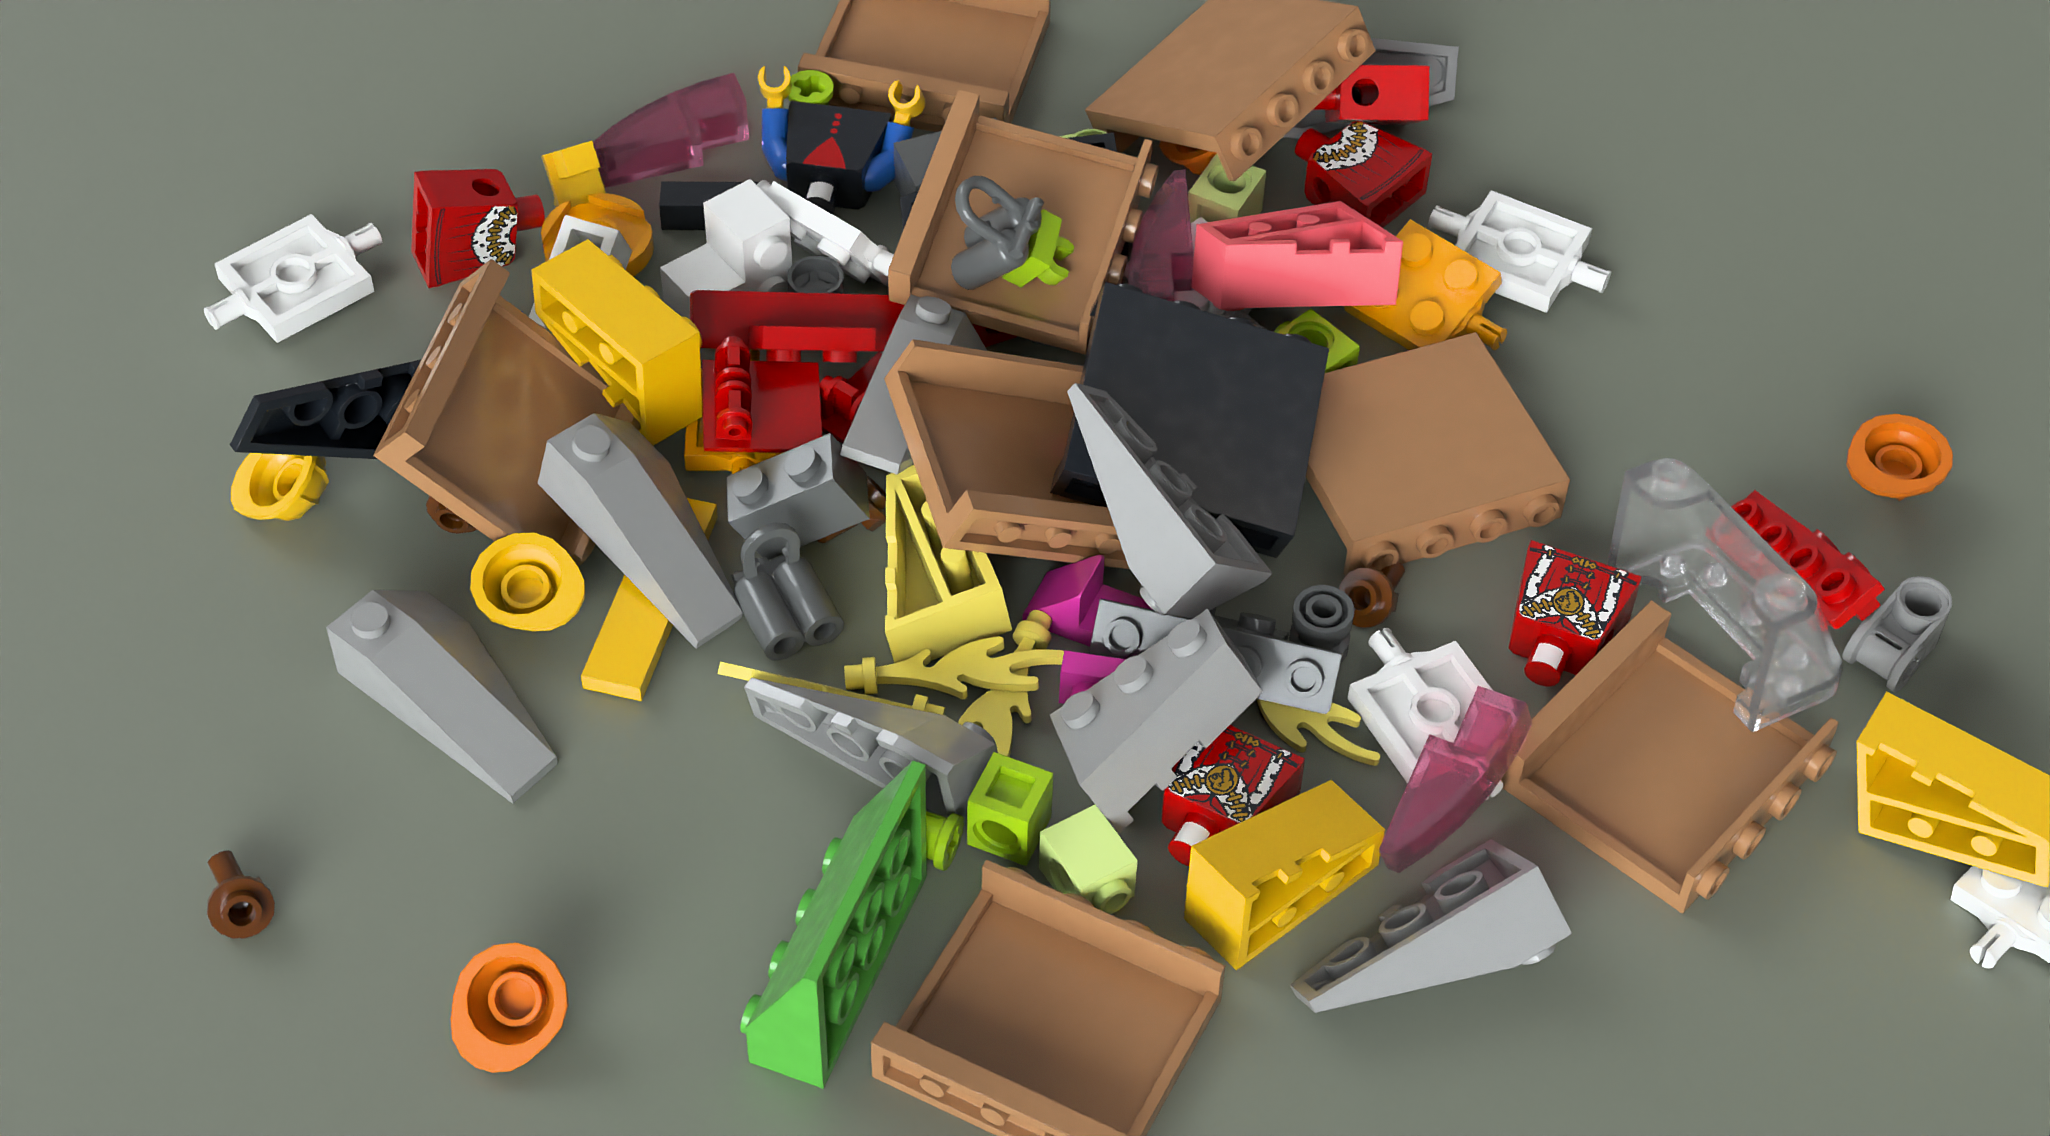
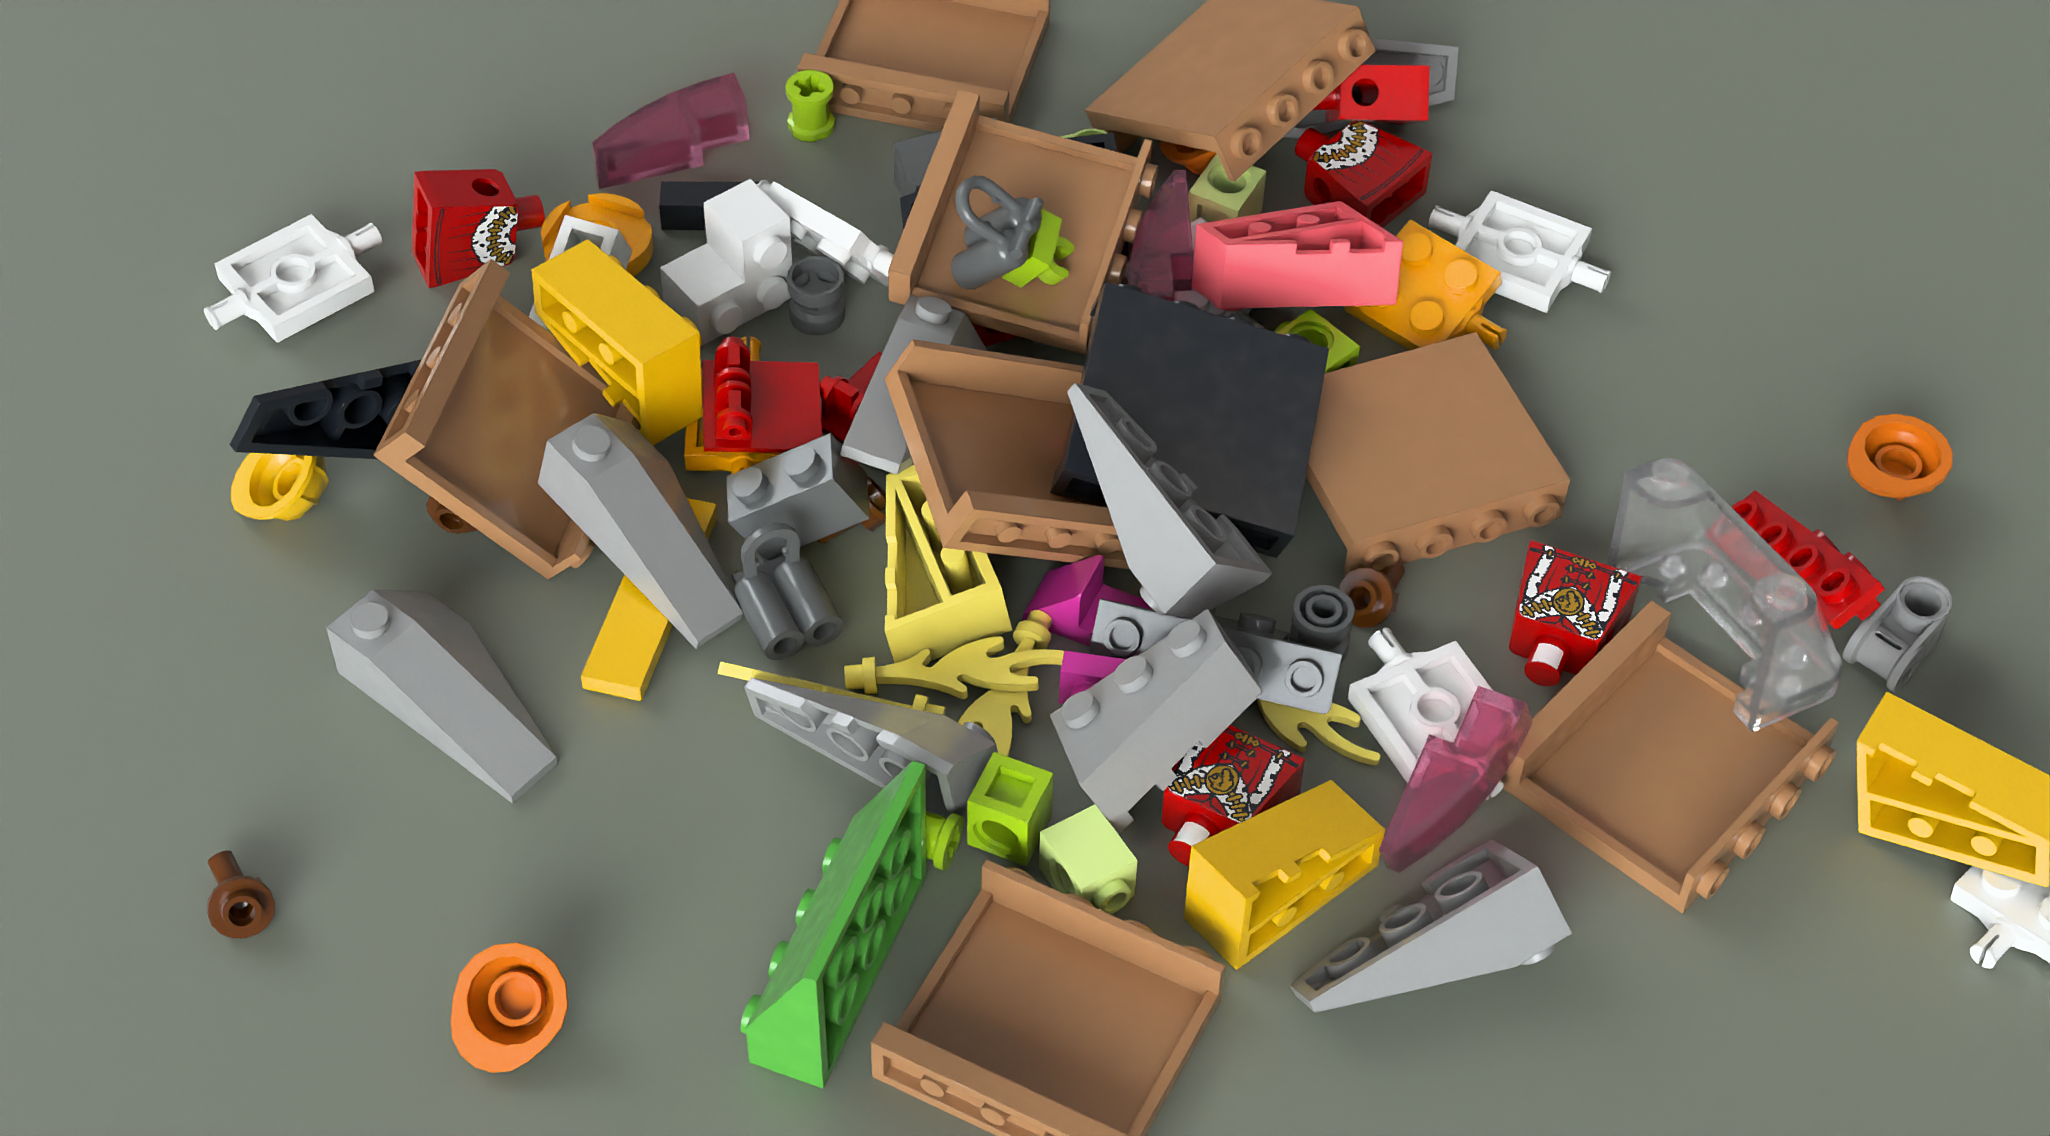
(527, 583): yellow piece -> none
(573, 173): yellow piece -> none
(796, 322): red bracket -> none
(833, 151): torso -> none

